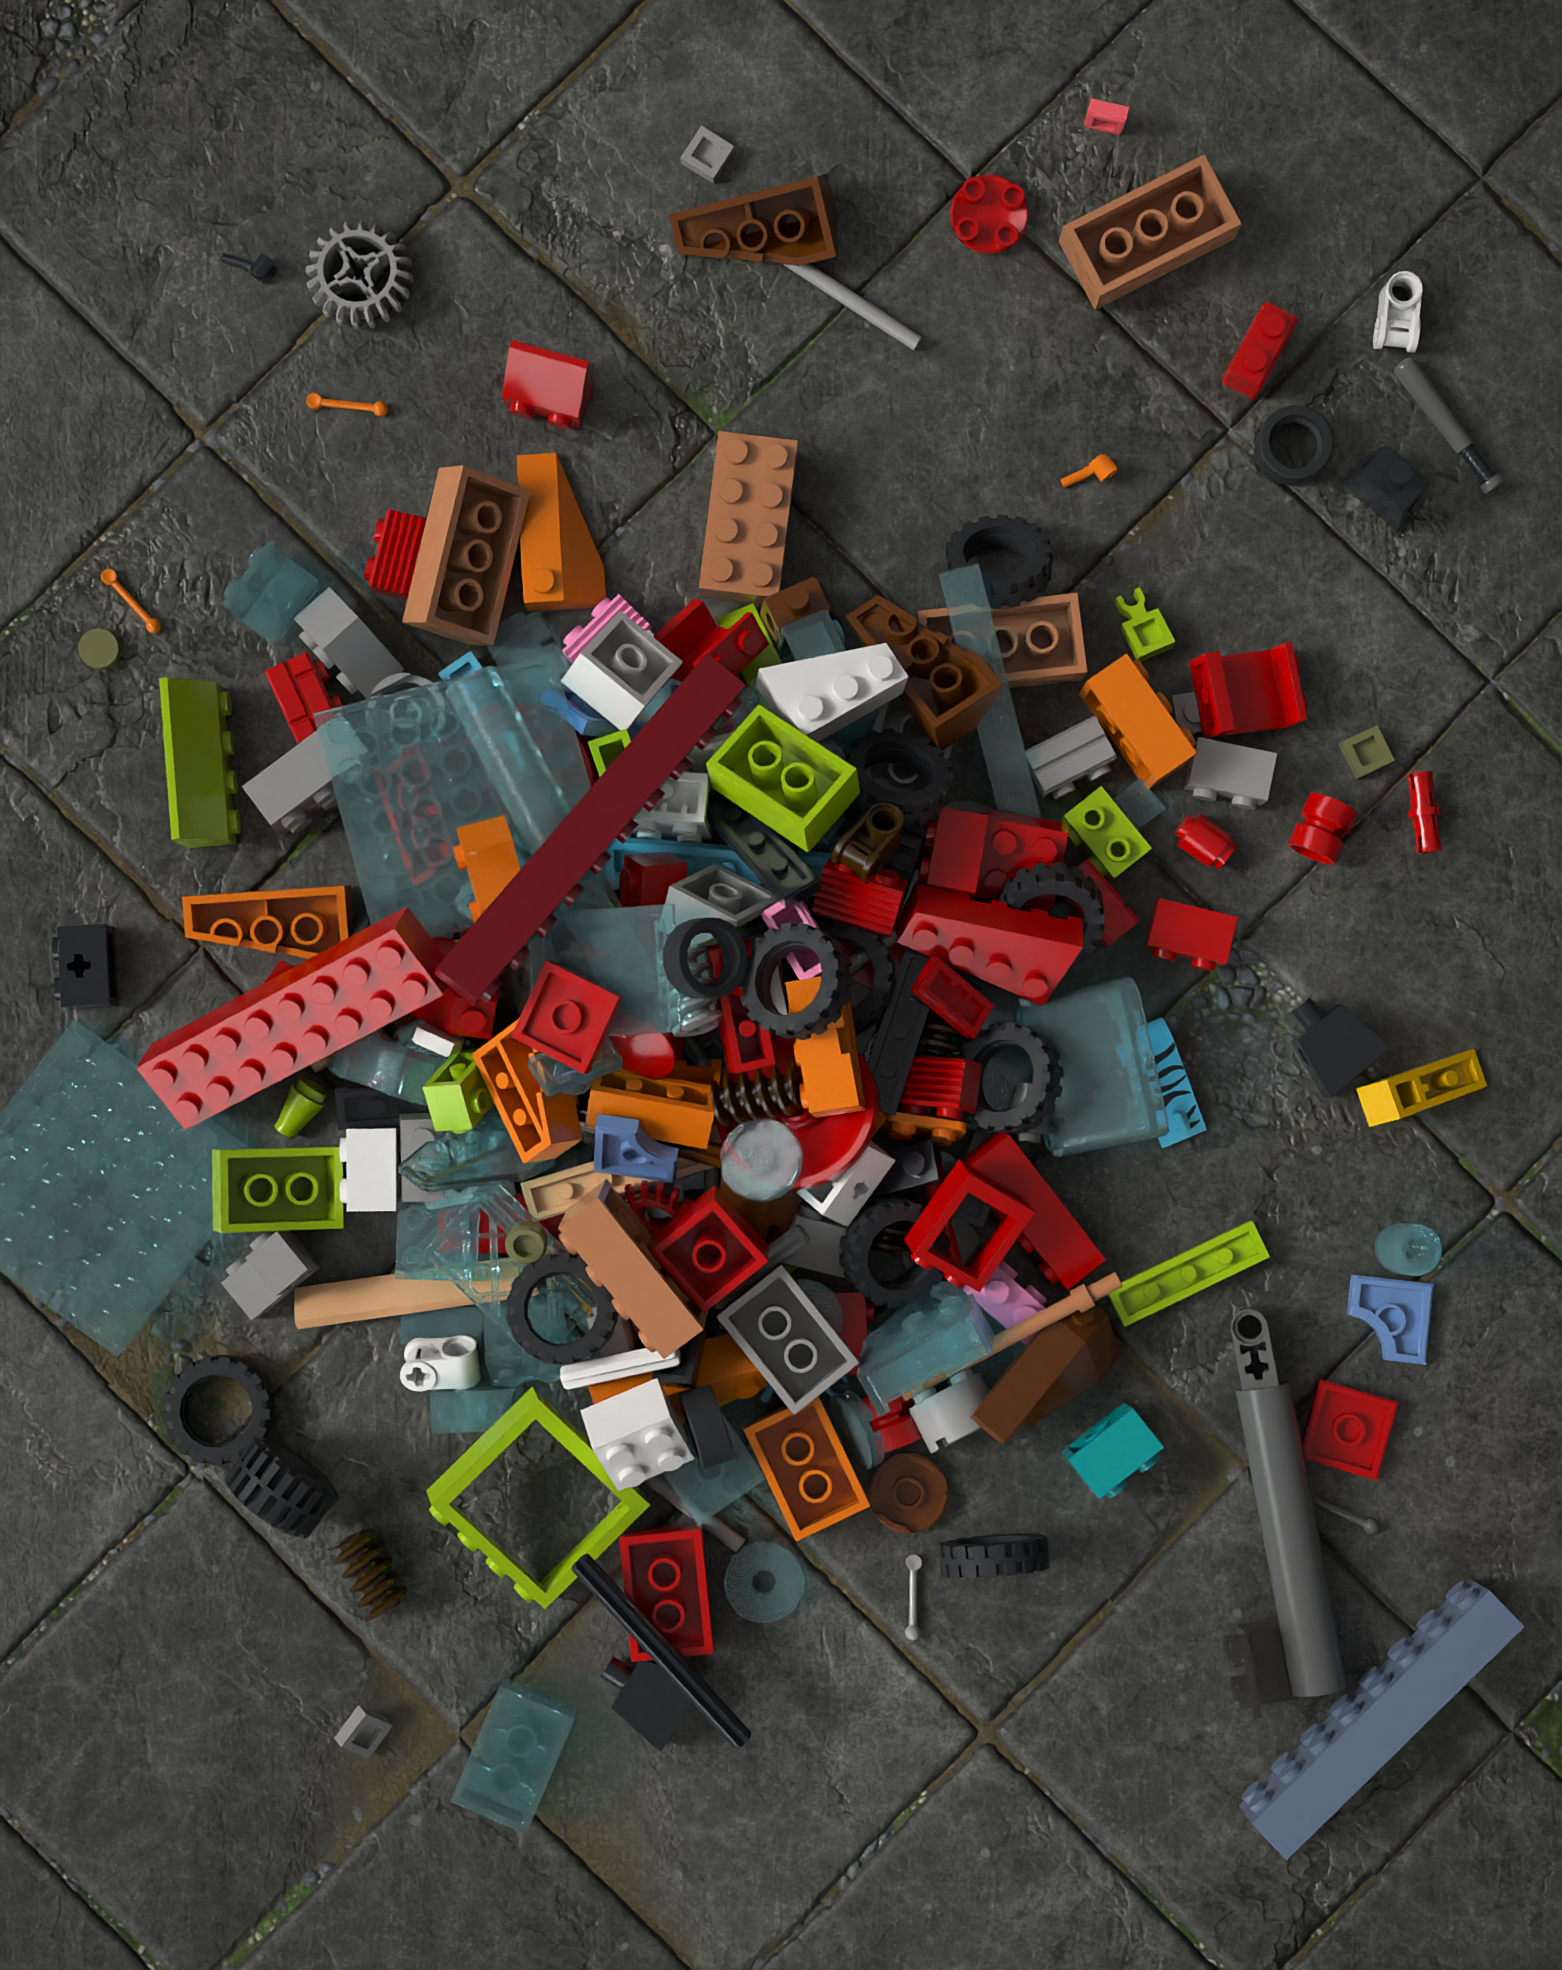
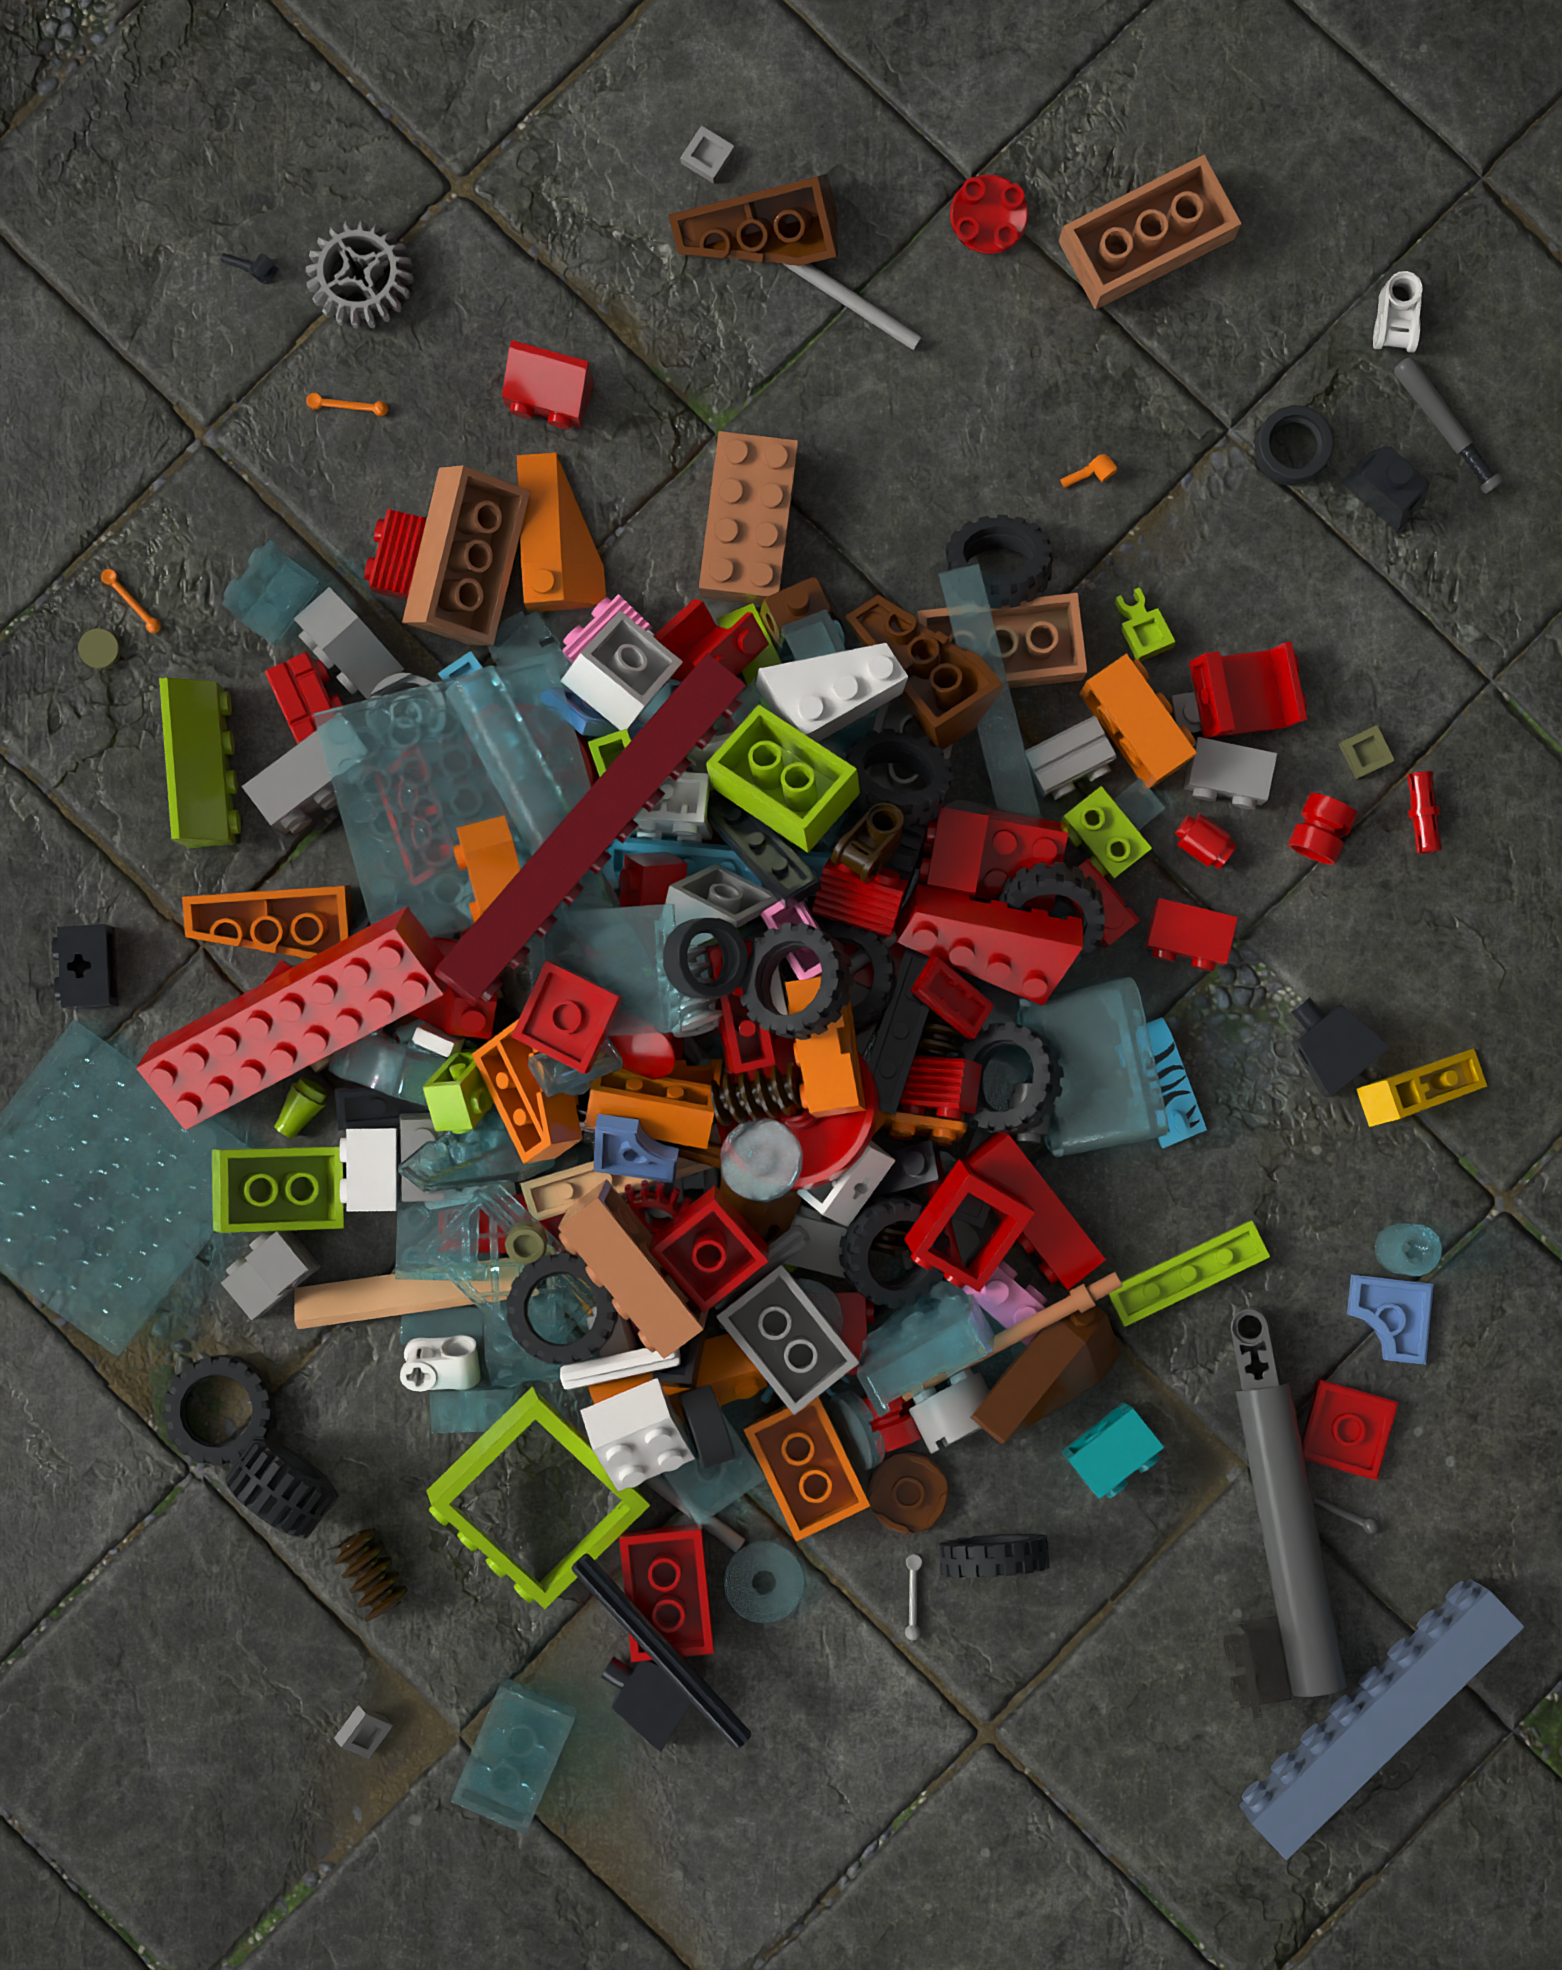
(1106, 116): coral tile -> none
(1259, 350): red brick -> none

